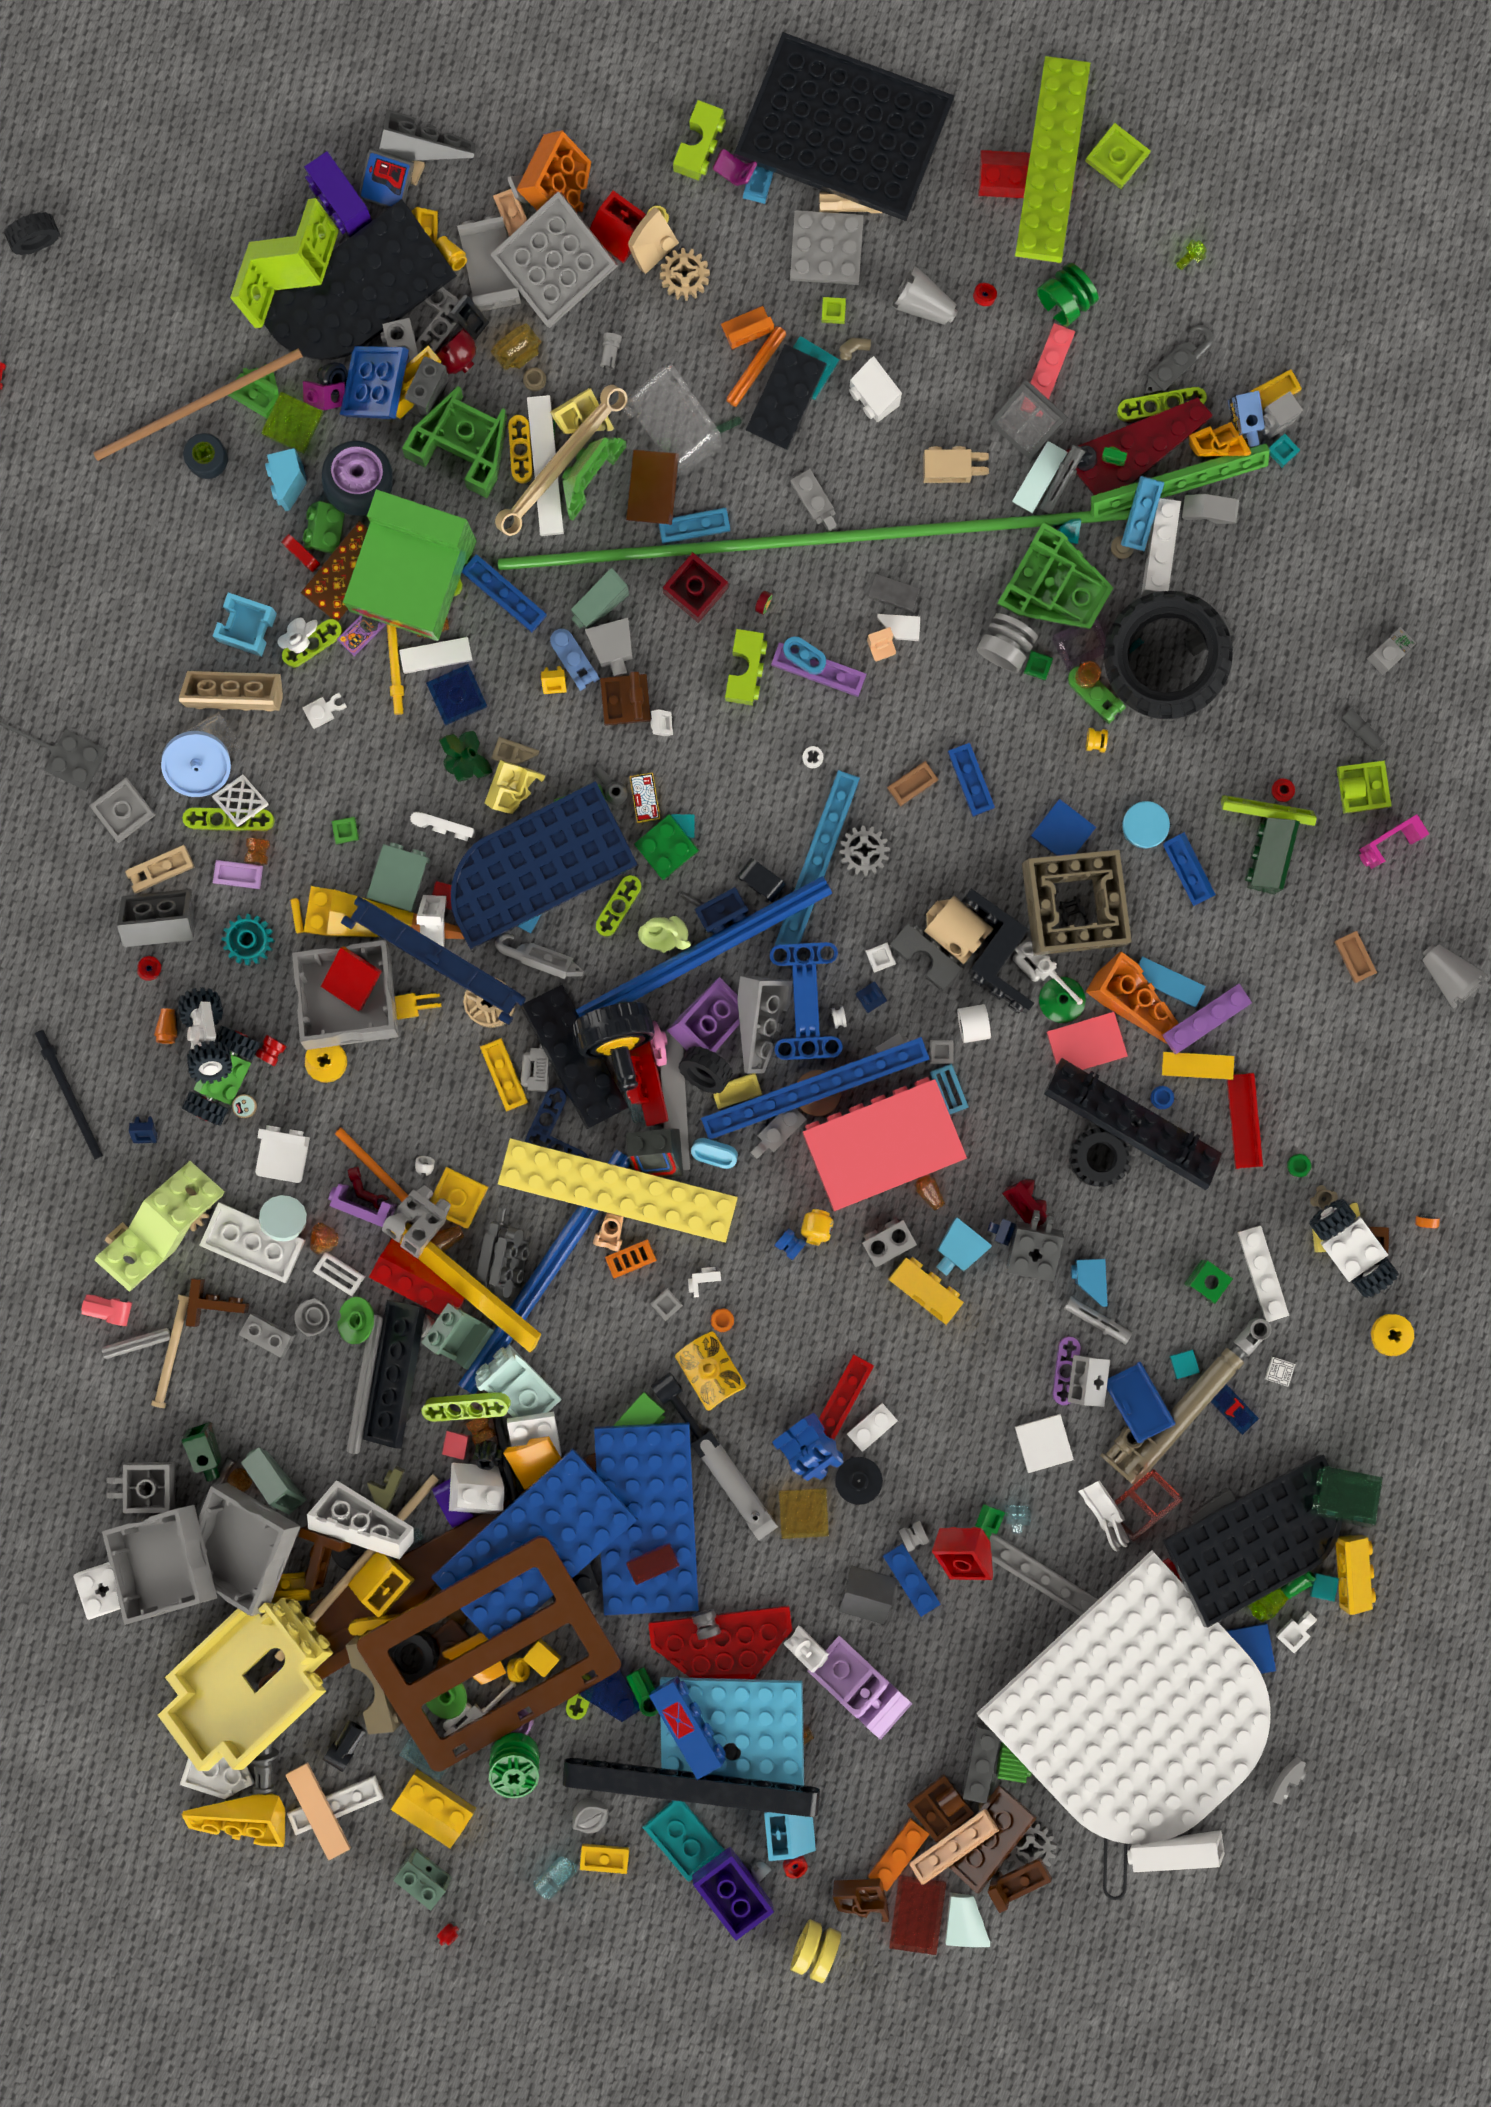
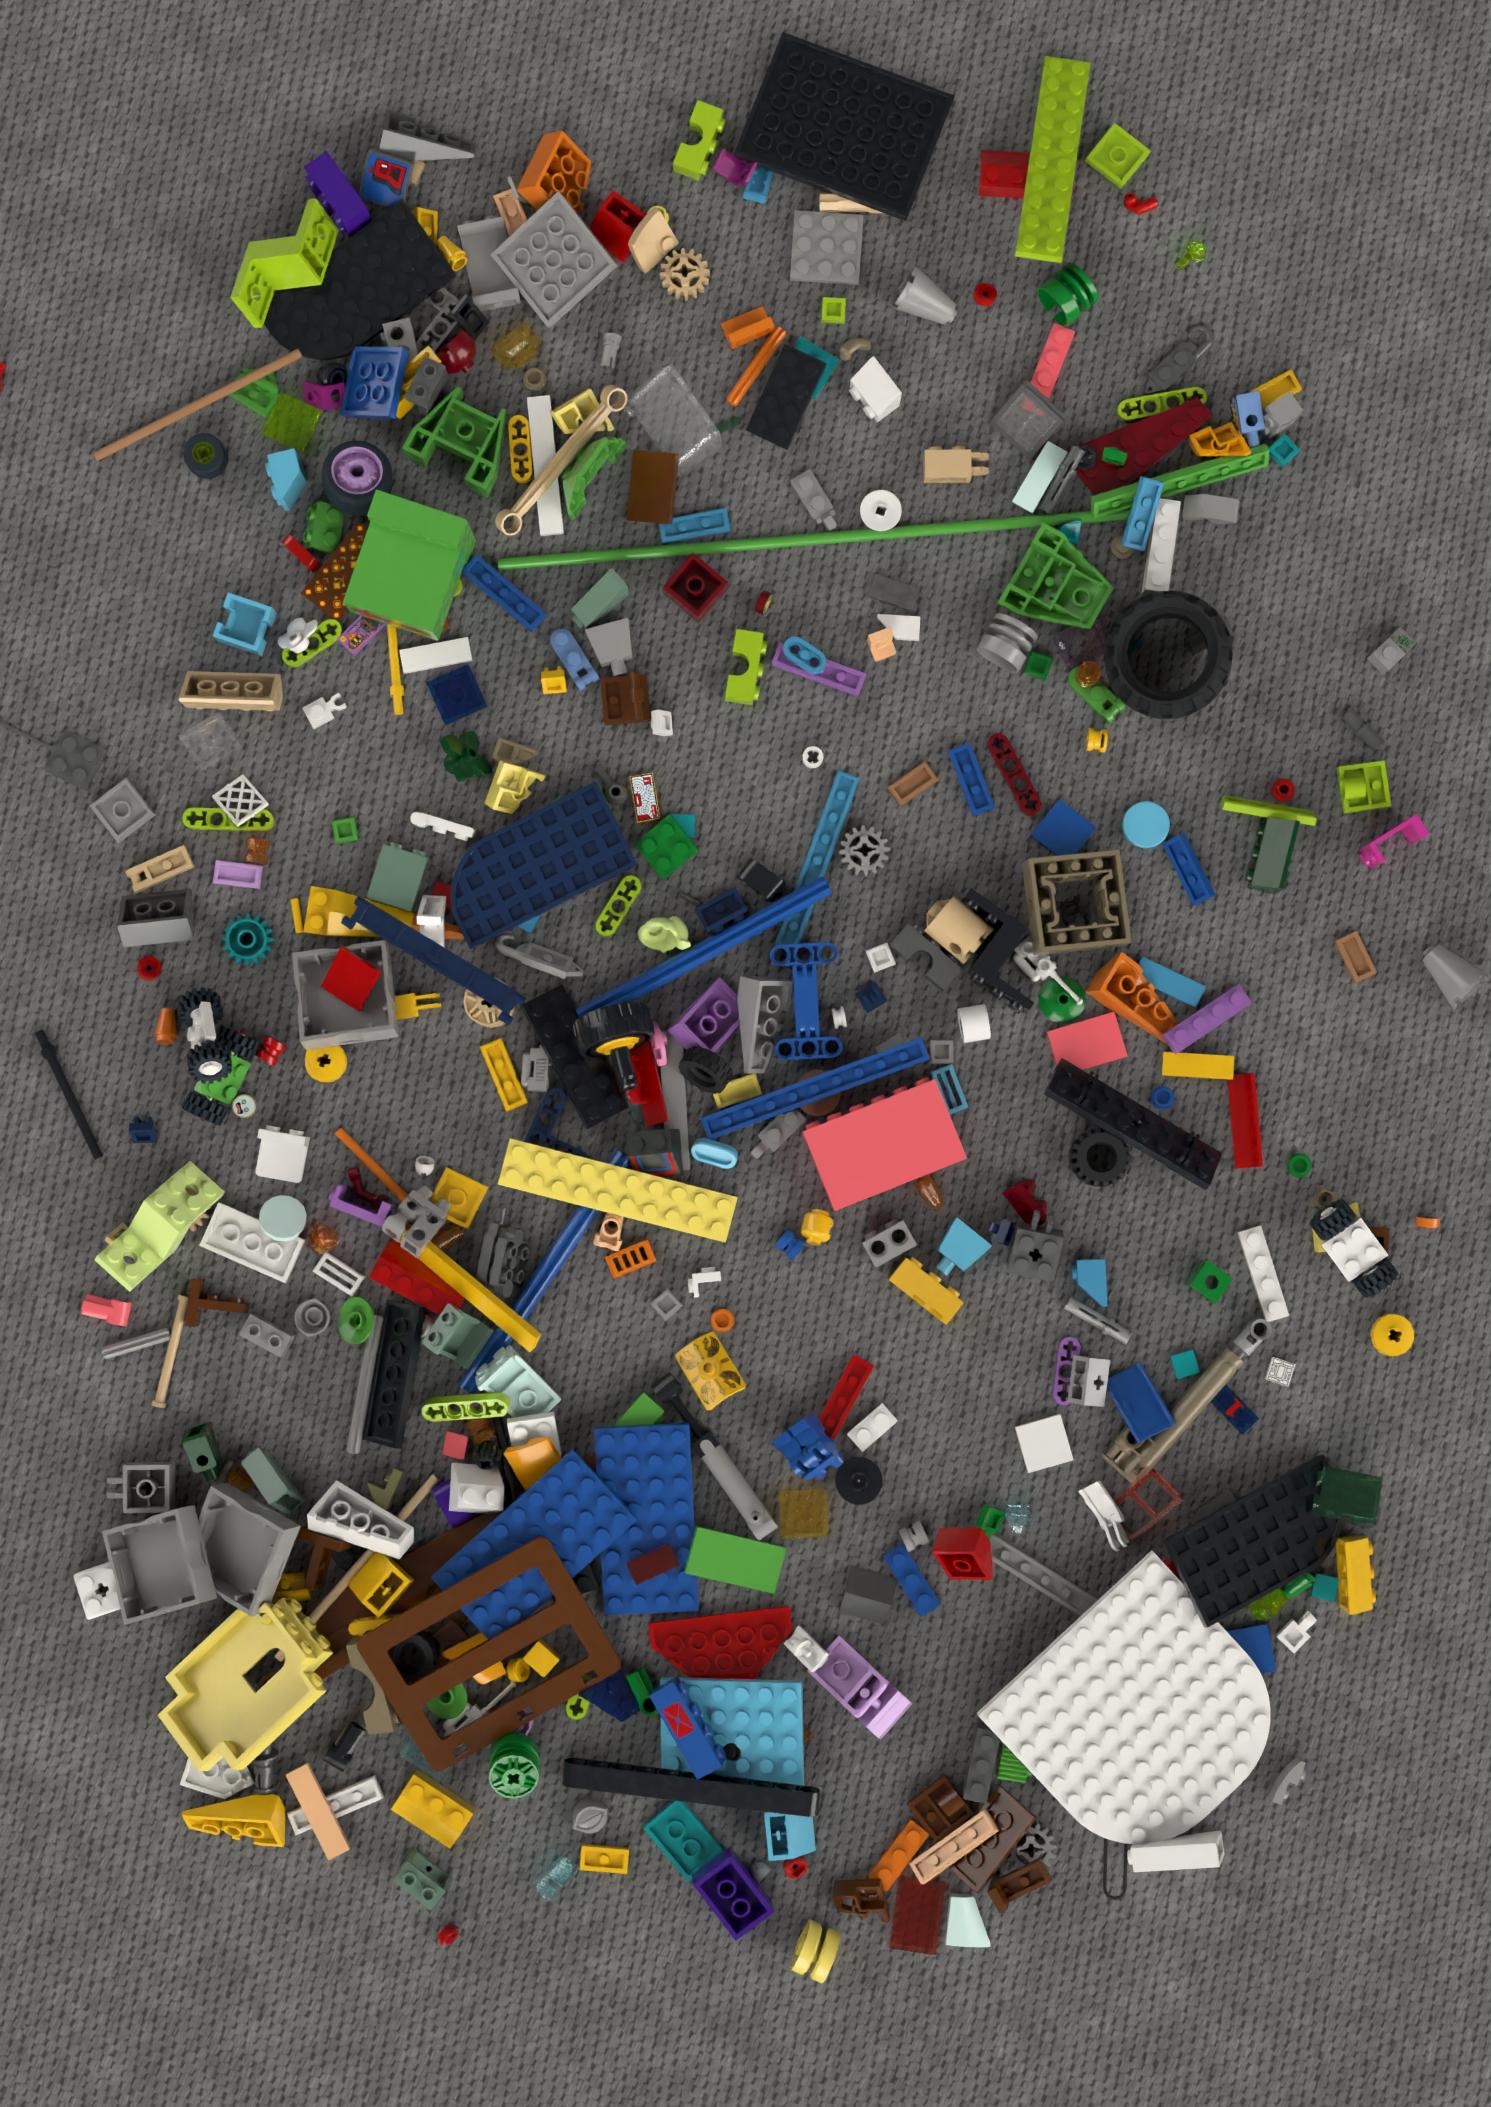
(32, 233): black tyre -> none
(195, 763): light blue piece -> none
(706, 1624): flat silver wheel -> none
(735, 1559): none -> bright green tile
(883, 500): none -> white piece
(1017, 773): none -> dark red beam
(1137, 206): none -> red arm

